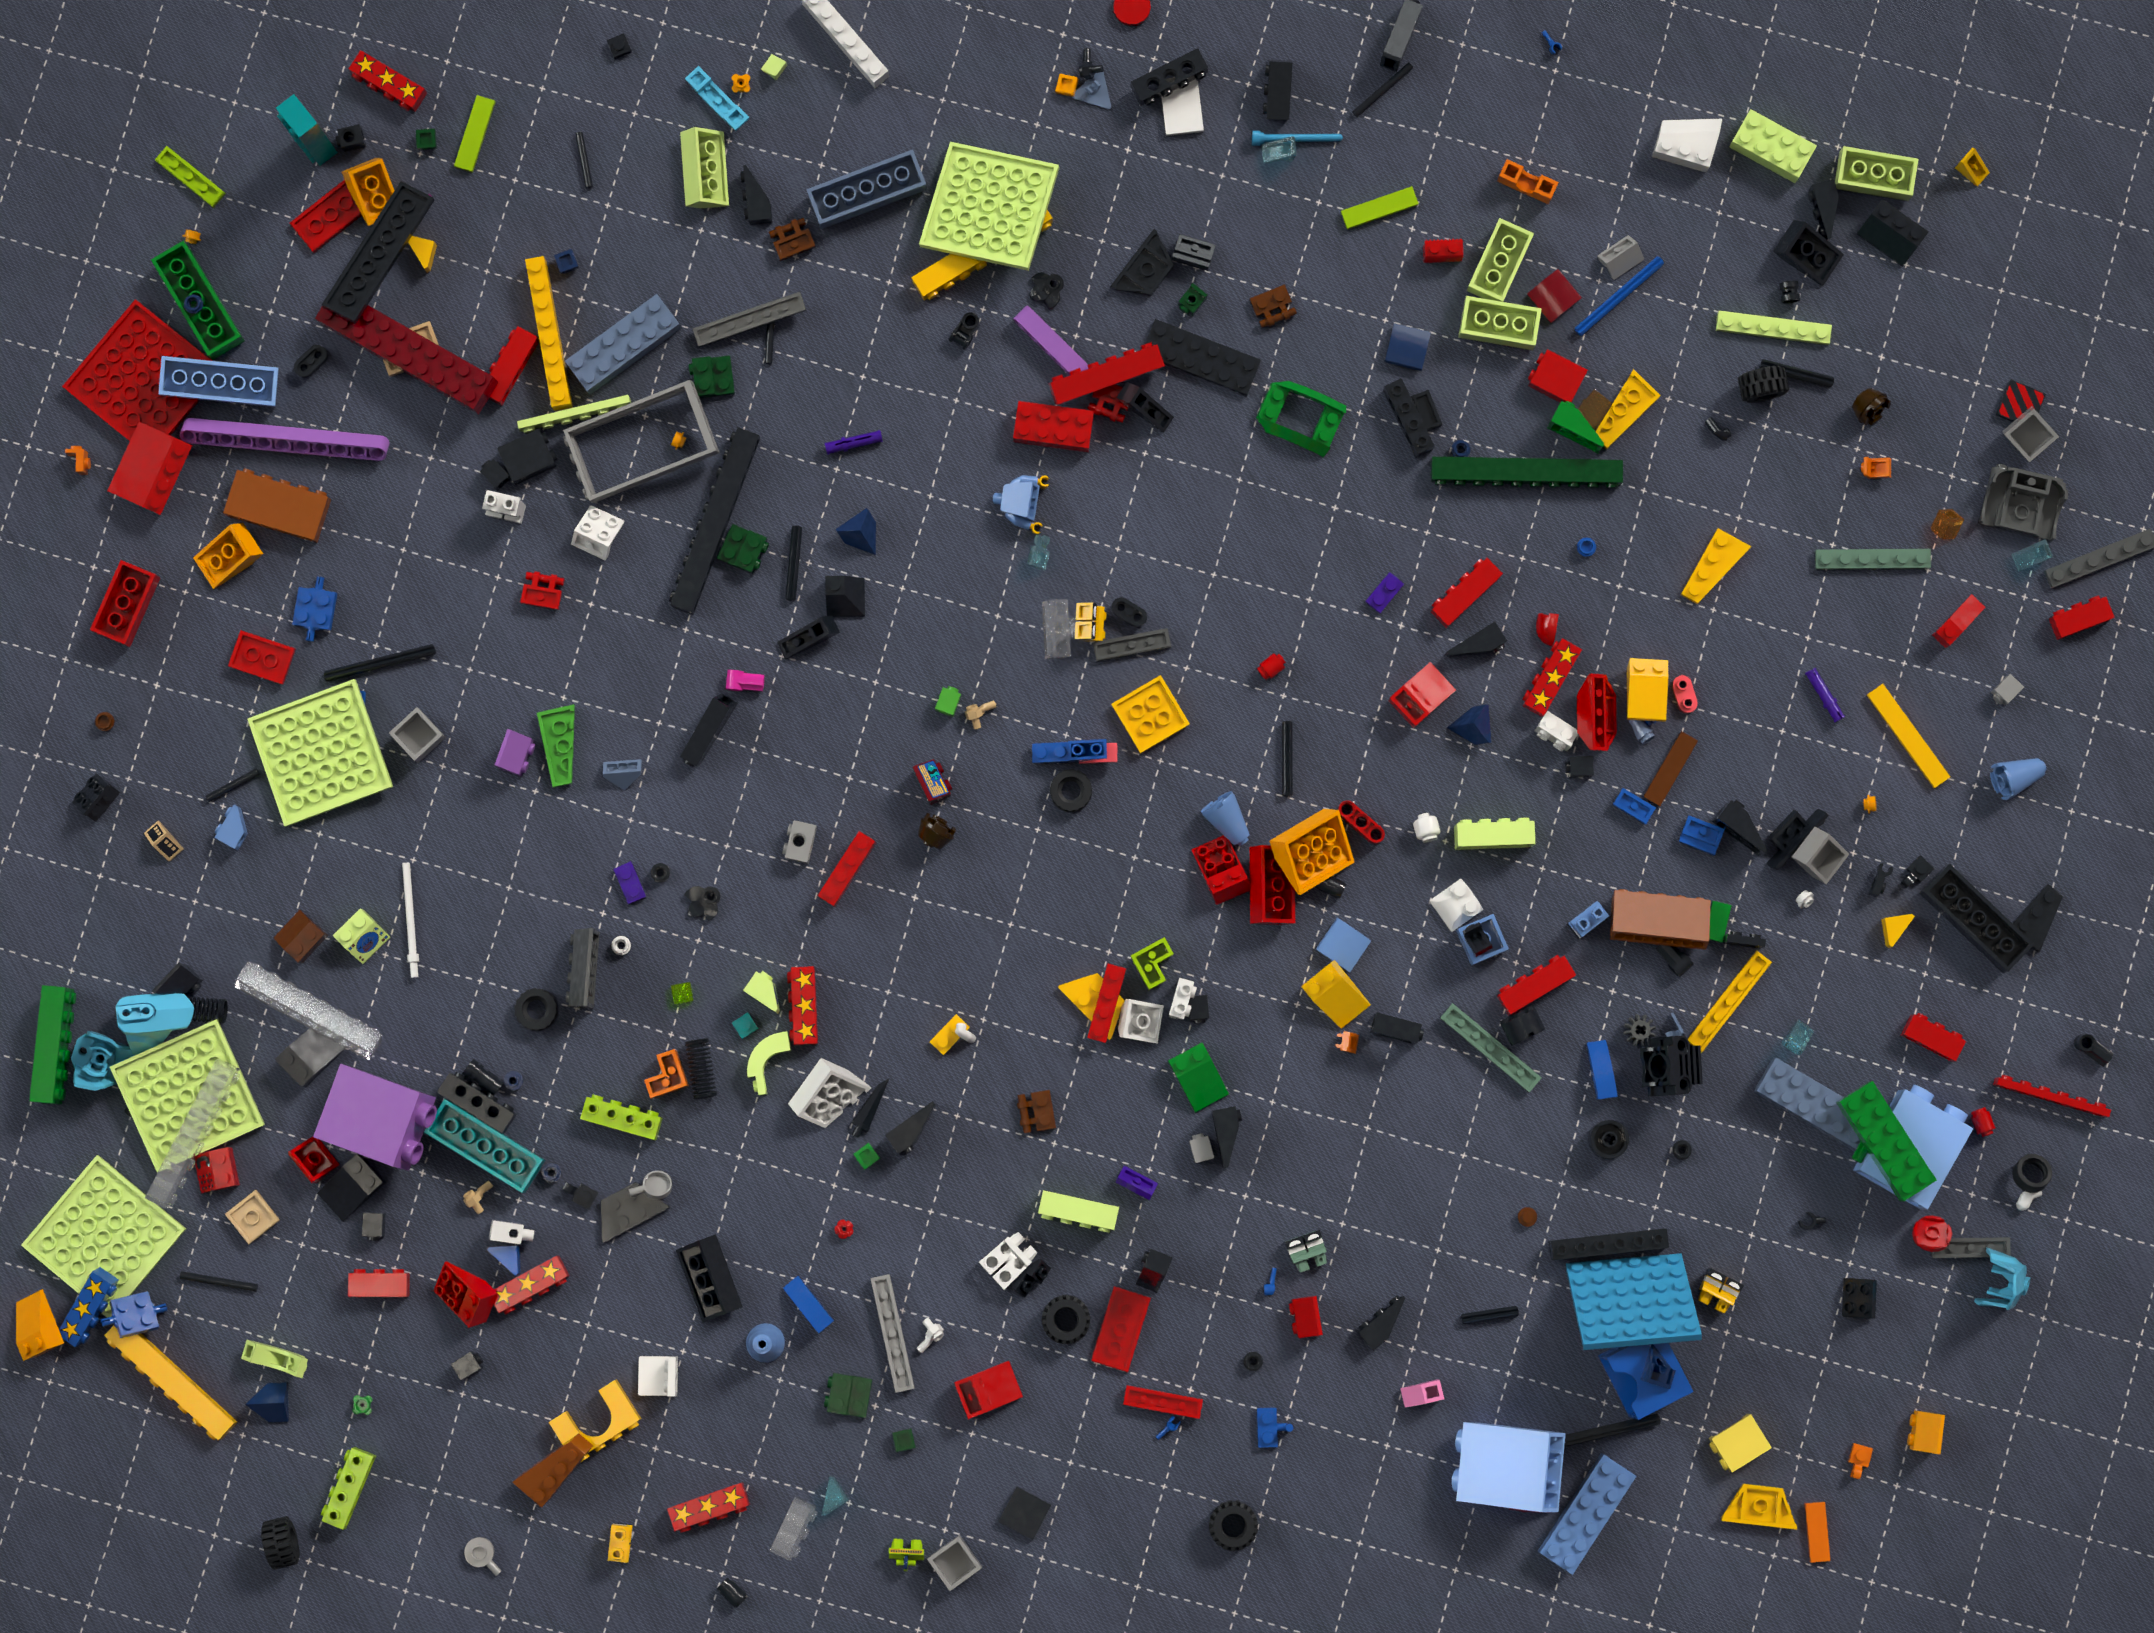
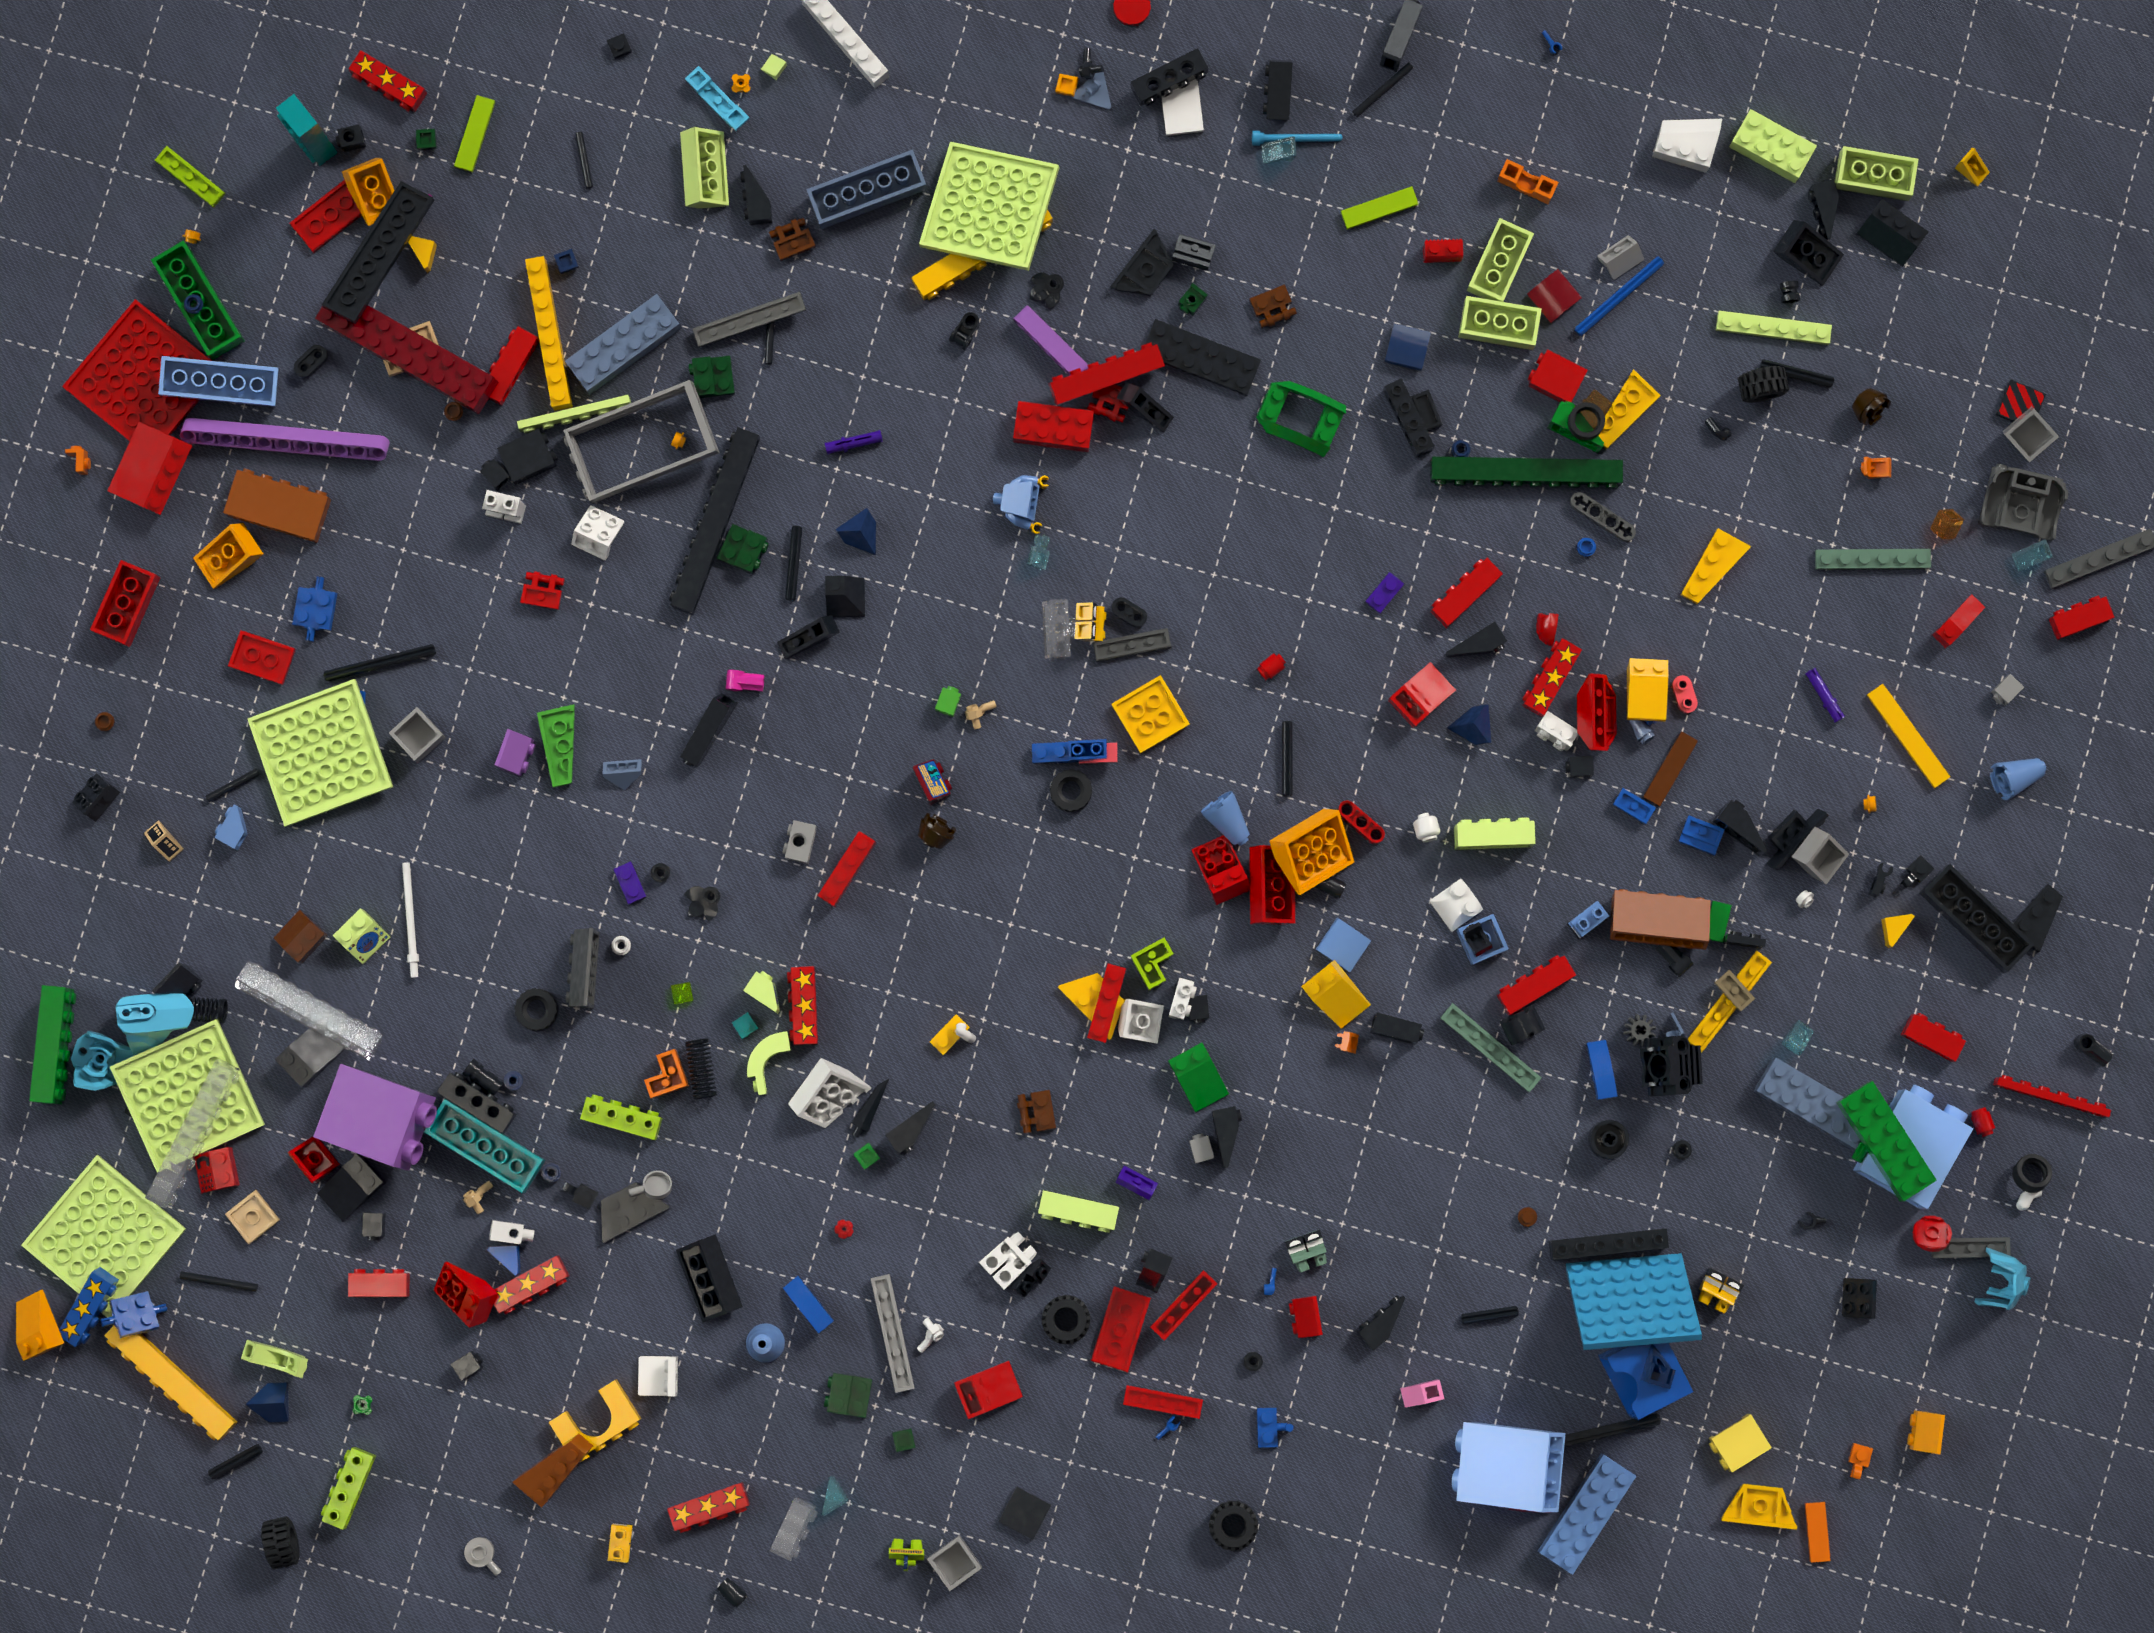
(235, 1461): none -> black axle
(453, 411): none -> reddish brown plate
(1183, 1305): none -> red brick
(1586, 435): none -> black tyre
(1604, 514): none -> dark grey beam
(1734, 990): none -> dark tan plate

